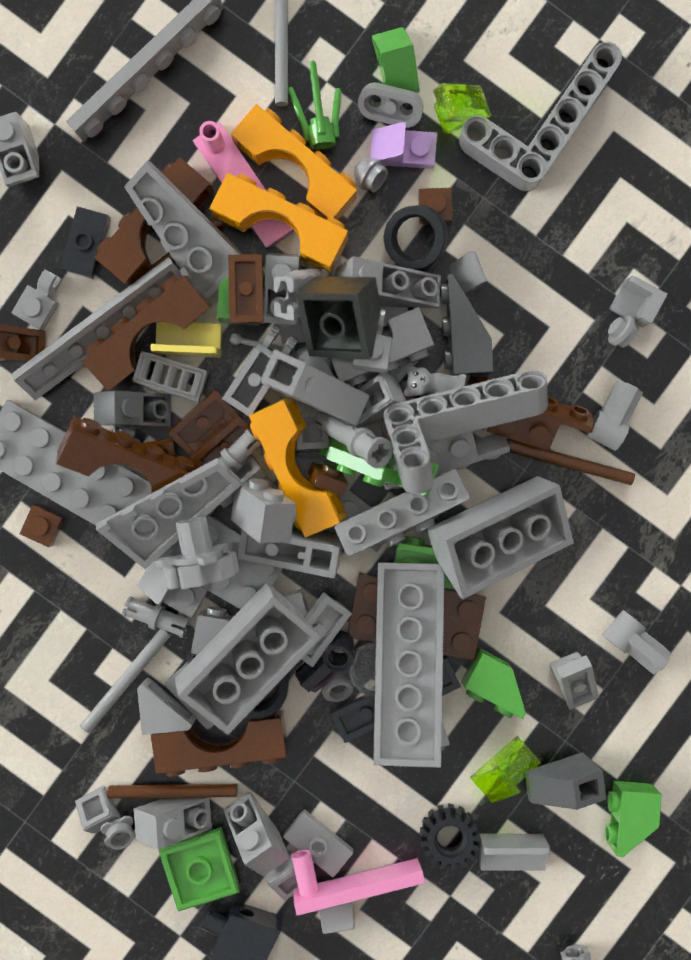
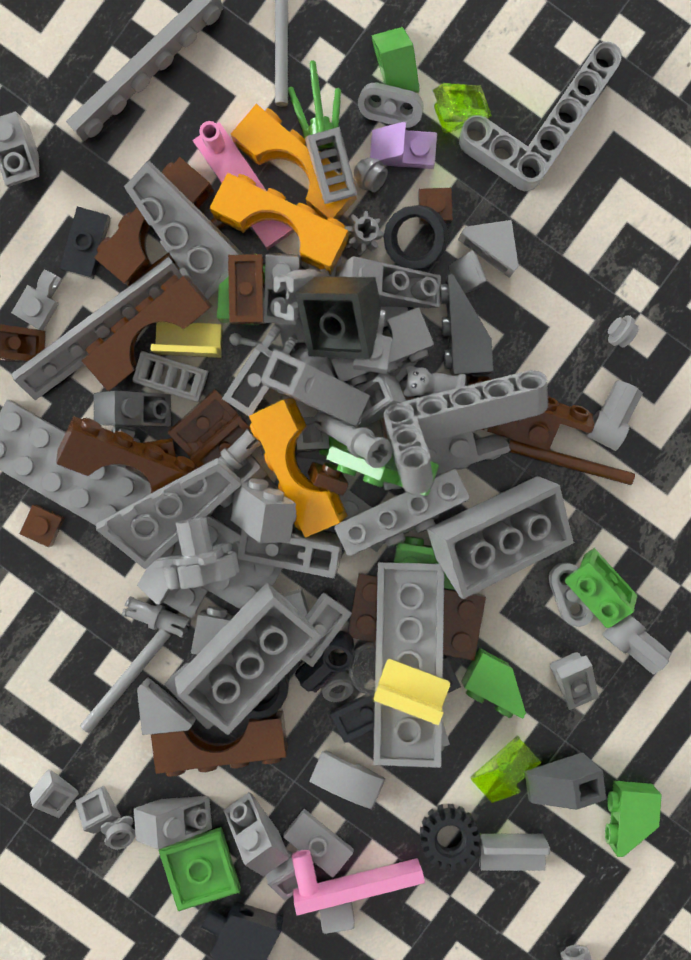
(52, 794): none -> light grey slope
(172, 791): reddish brown bar -> none
(325, 137): none -> light grey slope
(347, 780): none -> light grey slope
(370, 229): none -> light grey gear
(412, 691): none -> light yellow panel
(494, 244): none -> light grey slope
(566, 597): none -> light grey plate
(602, 589): none -> bright green bracket
(638, 301): light grey panel -> none

